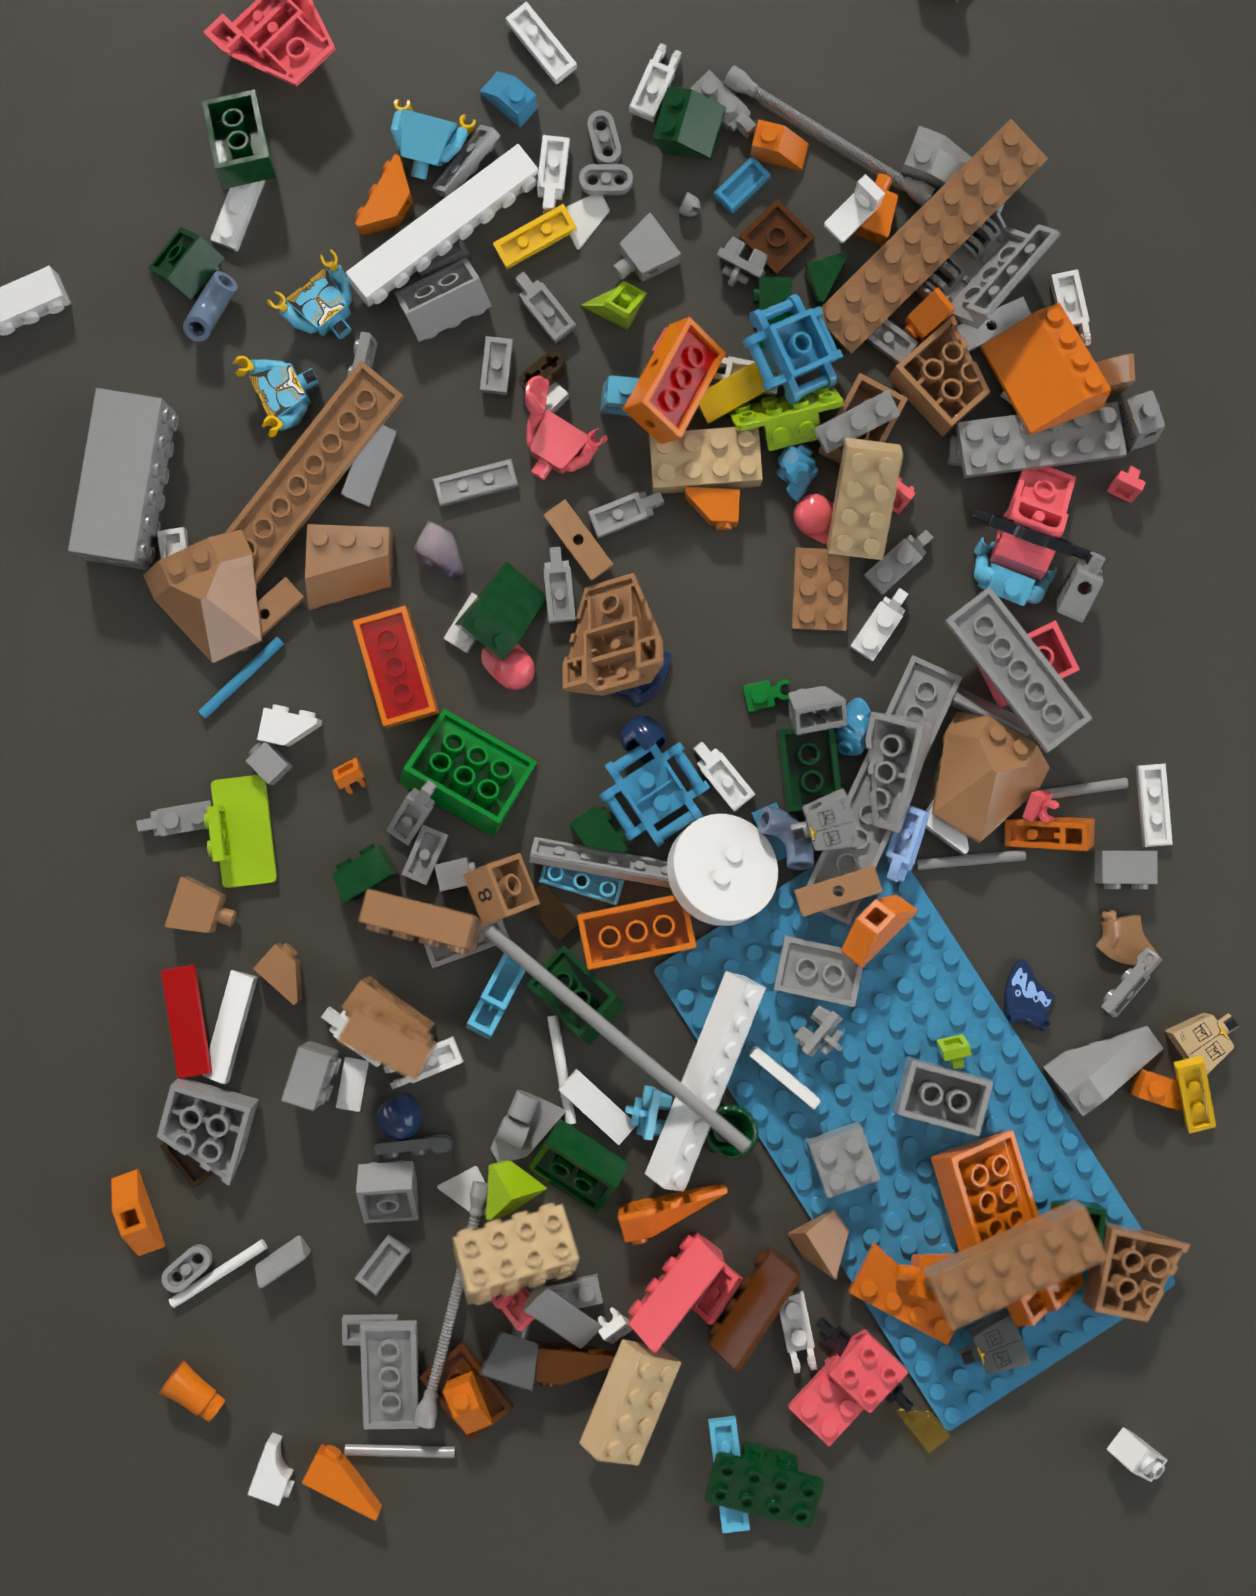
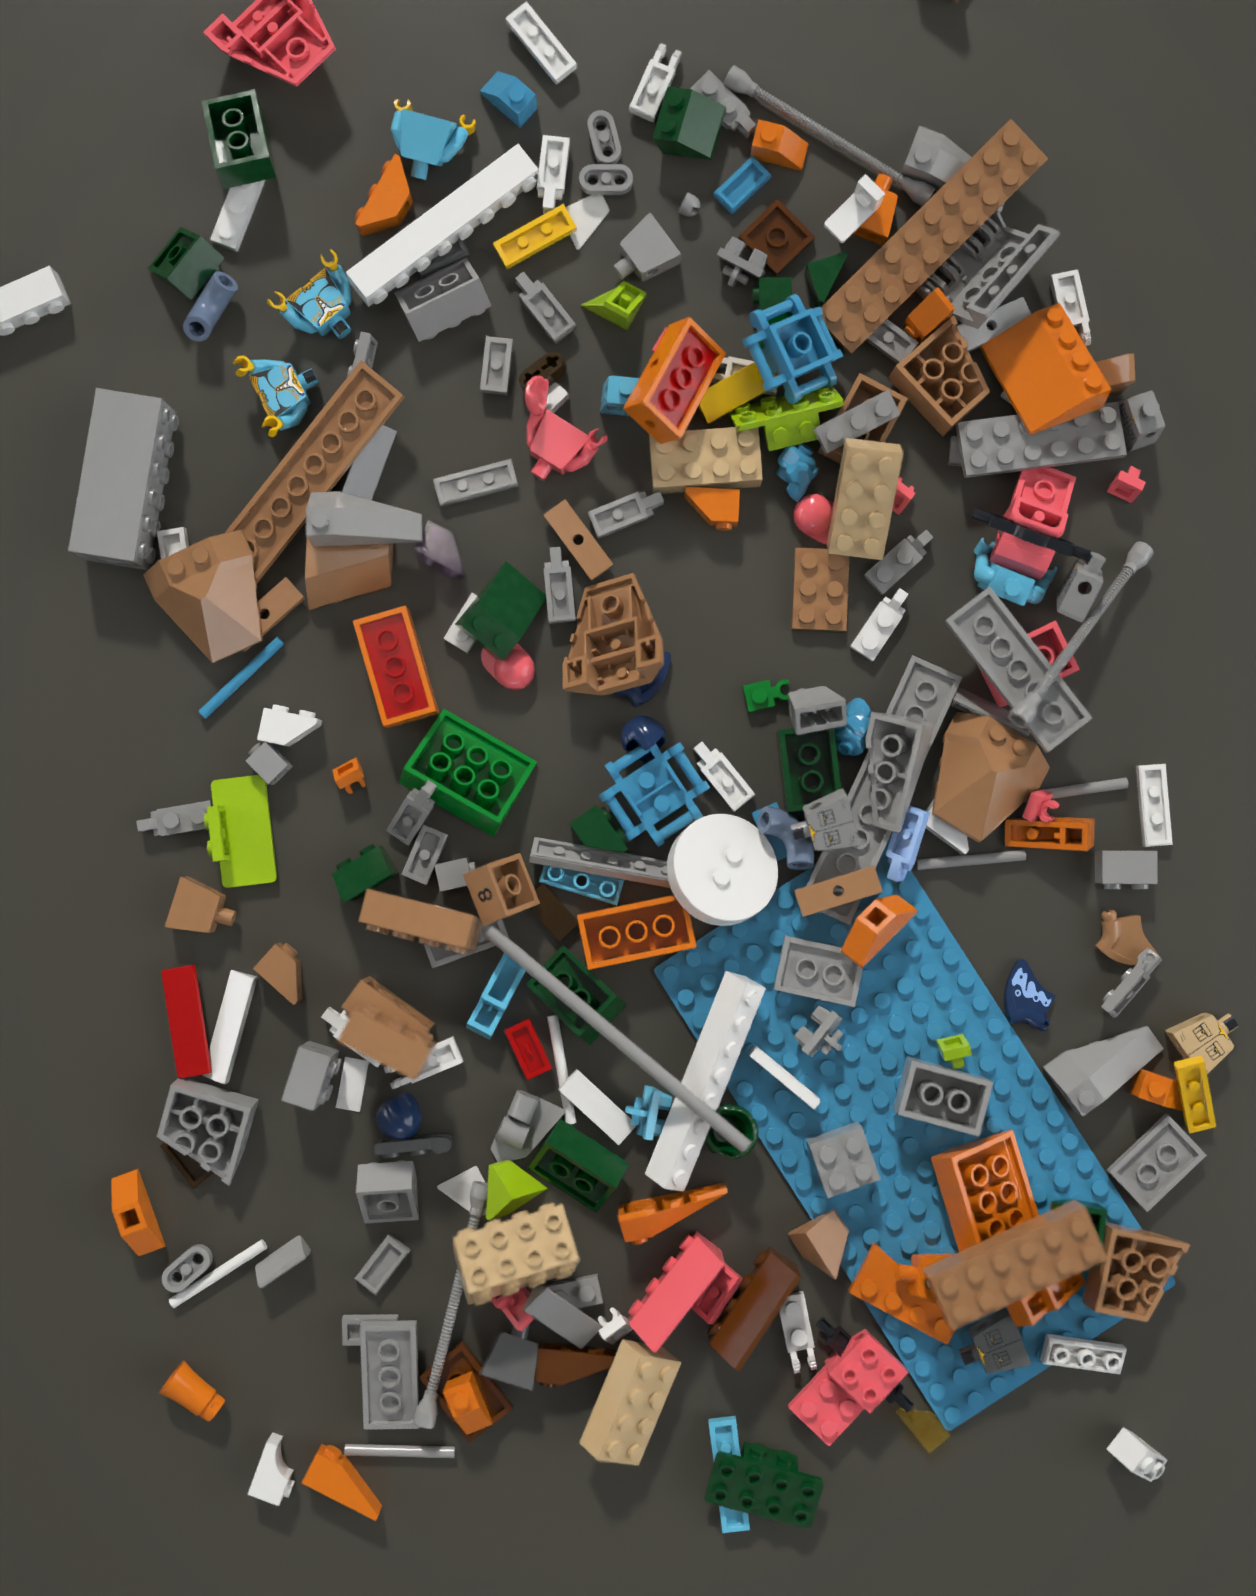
(352, 520): none -> light grey wedge
(466, 160): light grey plate -> none
(528, 1049): none -> red plate
(1025, 710): none -> light grey hose
(1083, 1354): none -> white tile
(1156, 1162): none -> light grey plate

